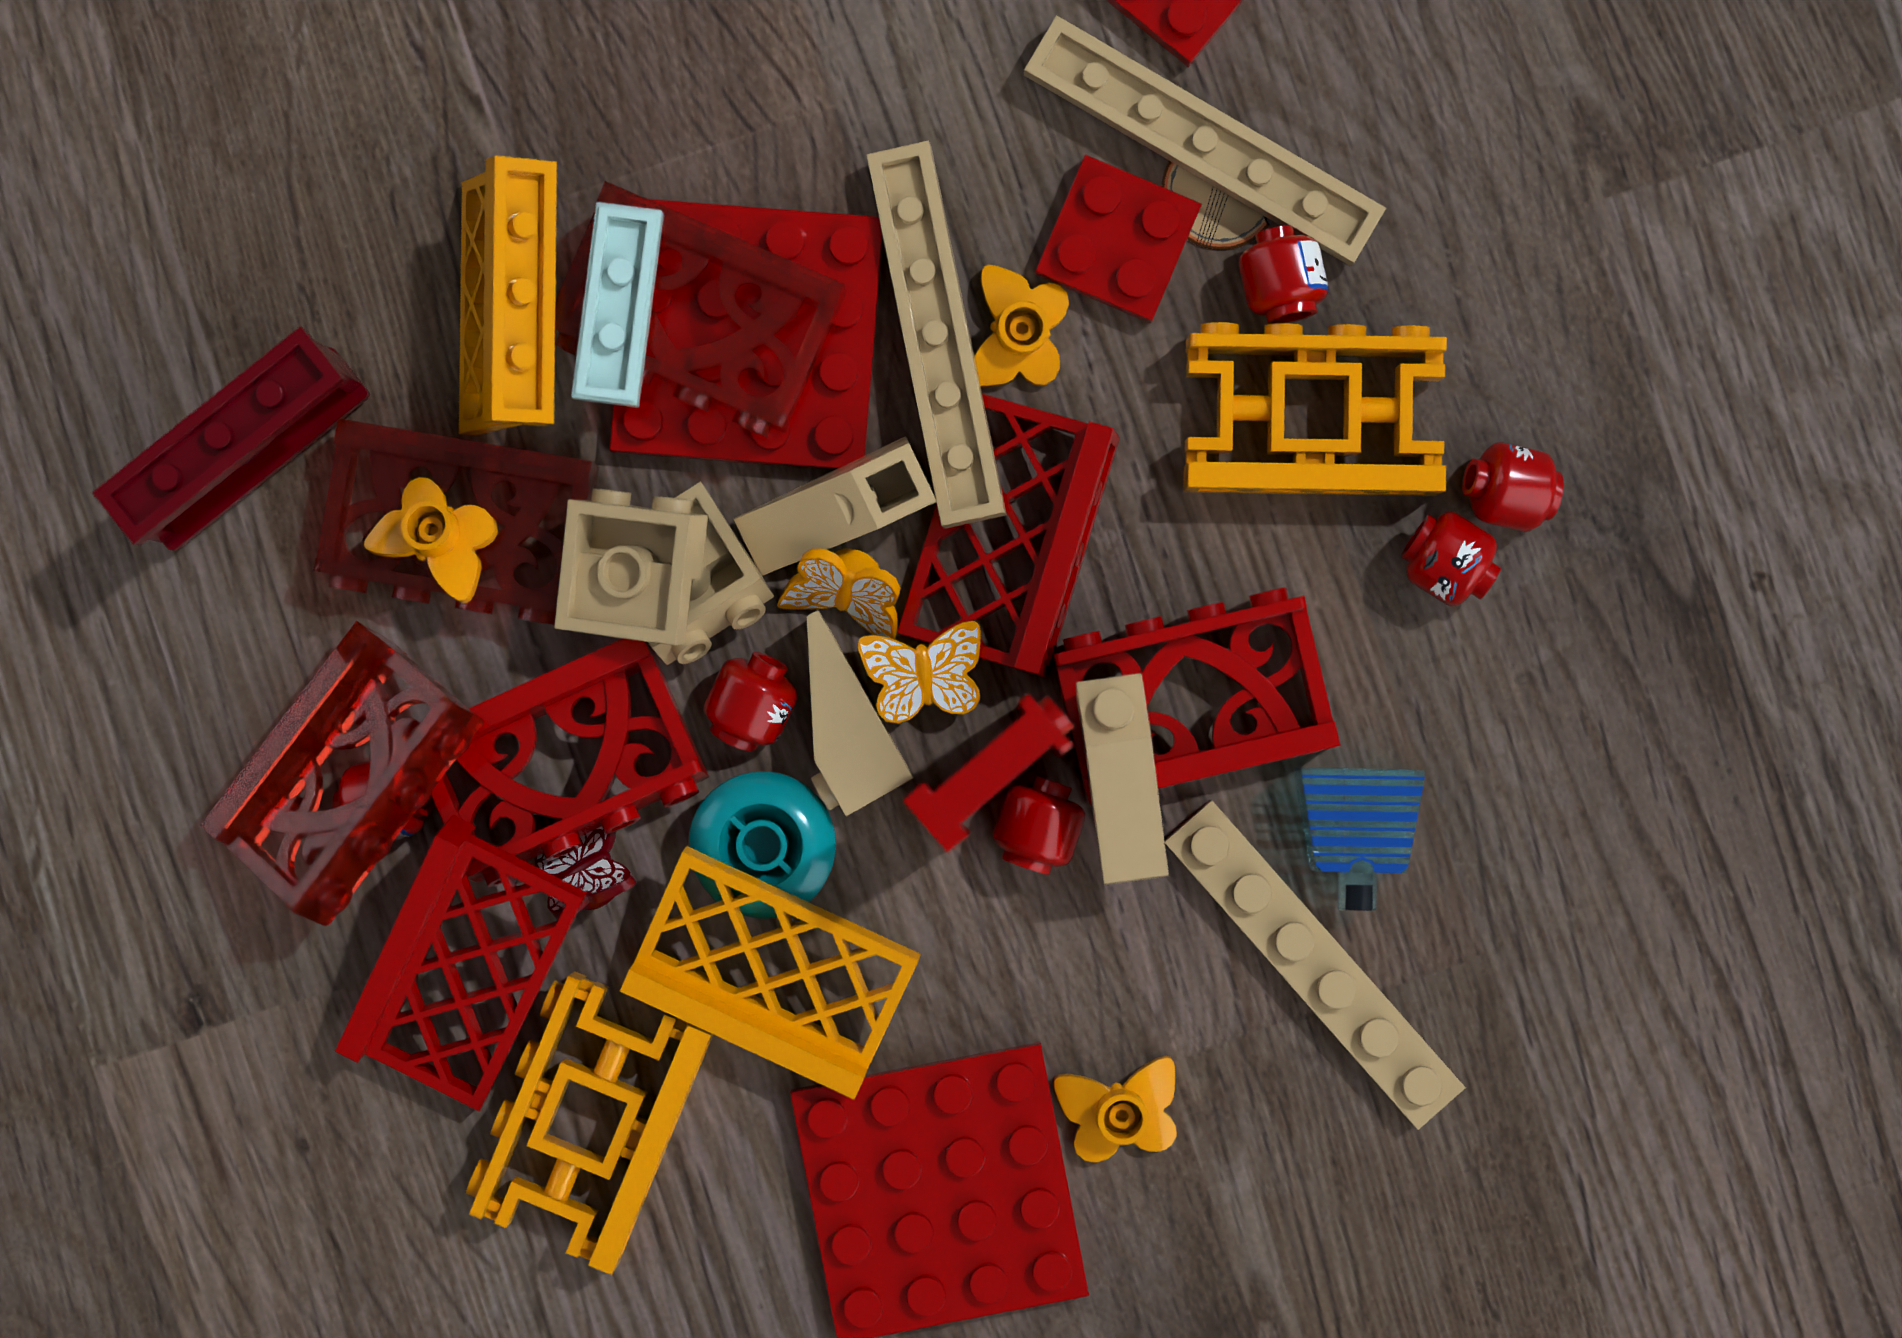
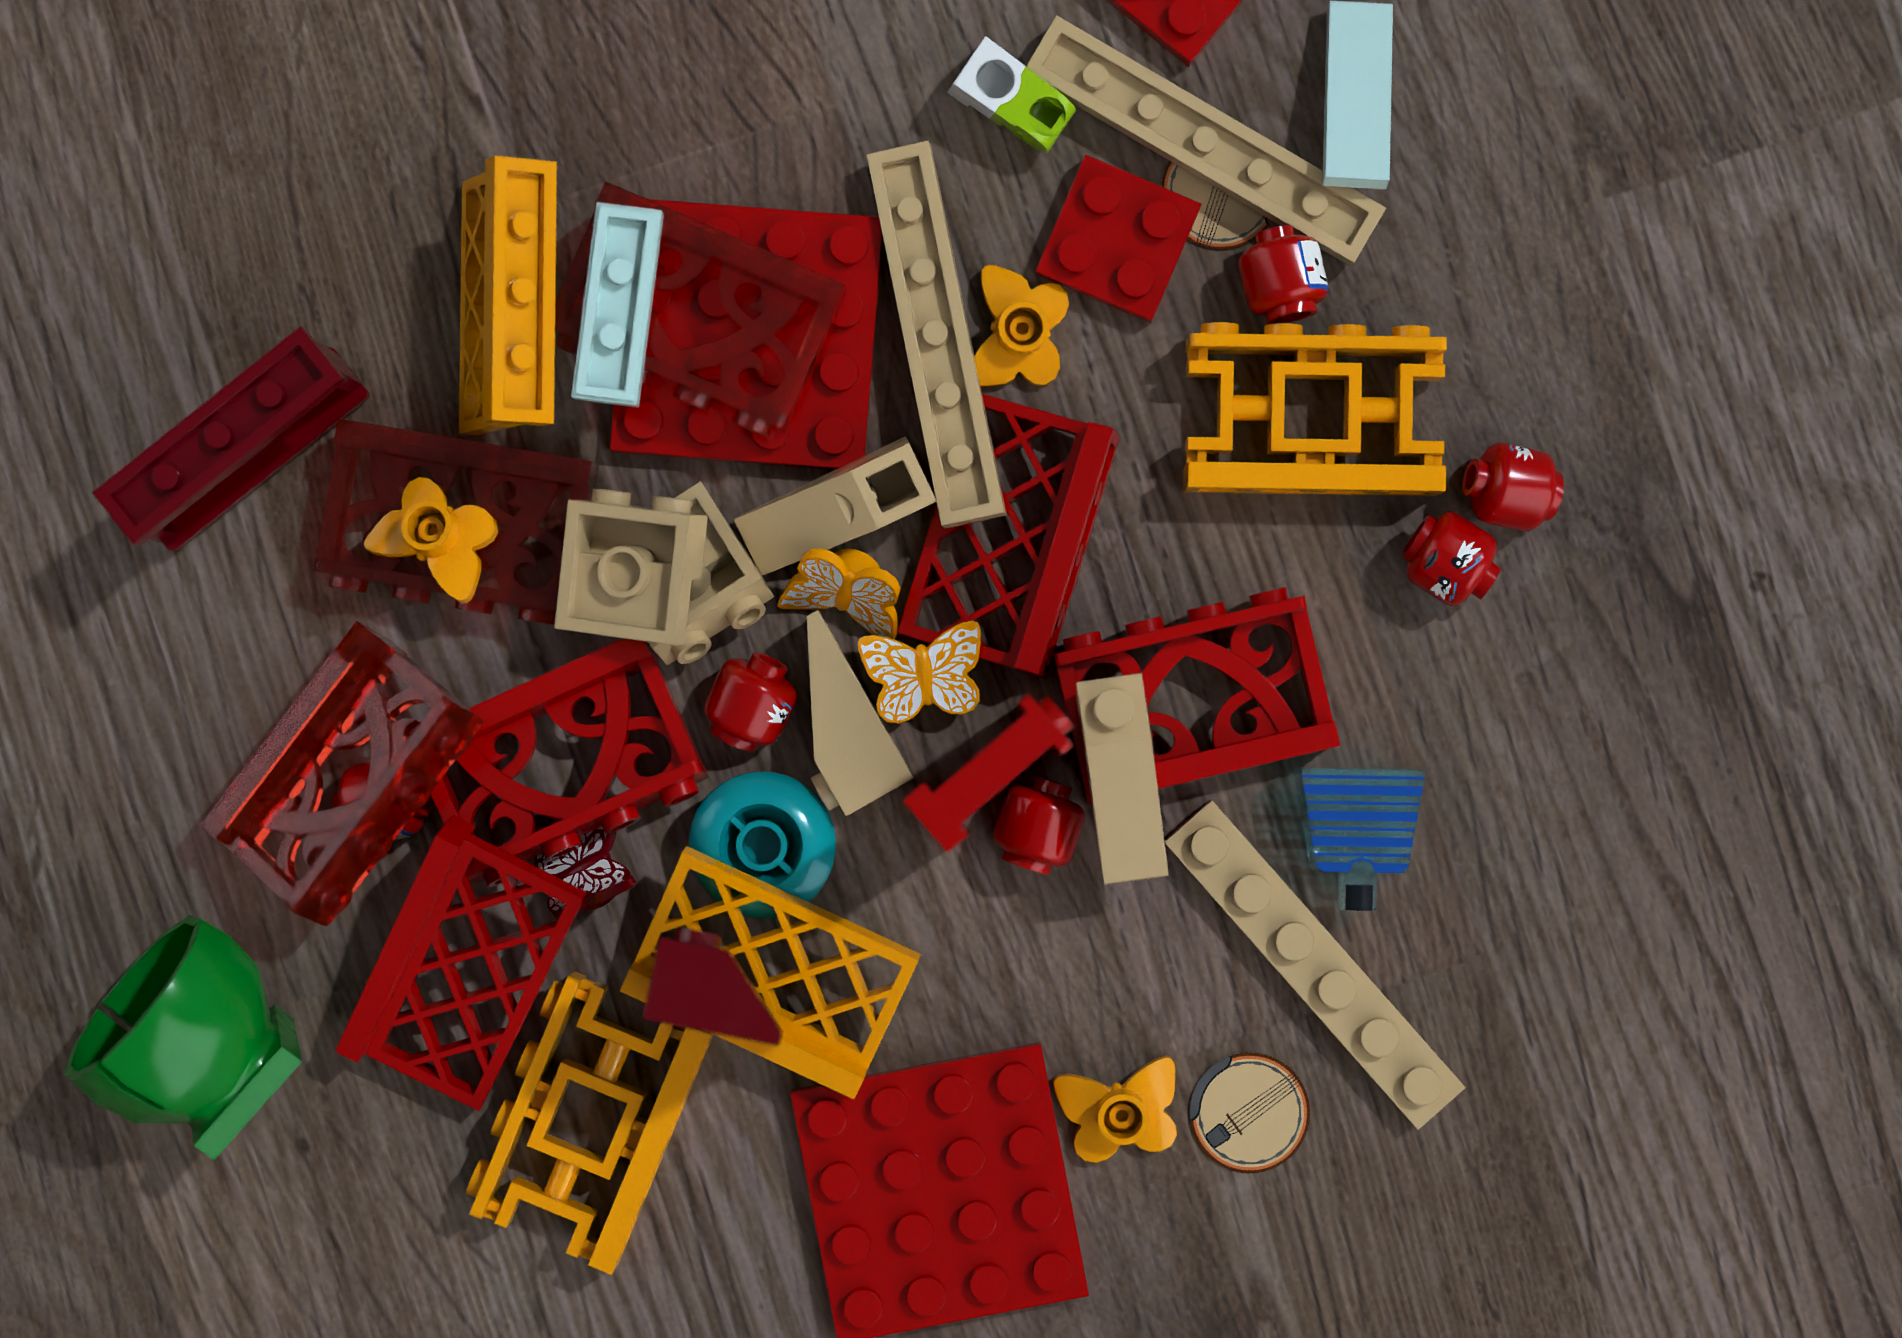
(198, 1041): none -> green plate
(707, 990): none -> dark red slope
(1012, 96): none -> leg
(1249, 1112): none -> tan sticker
(1357, 95): none -> light aqua tile

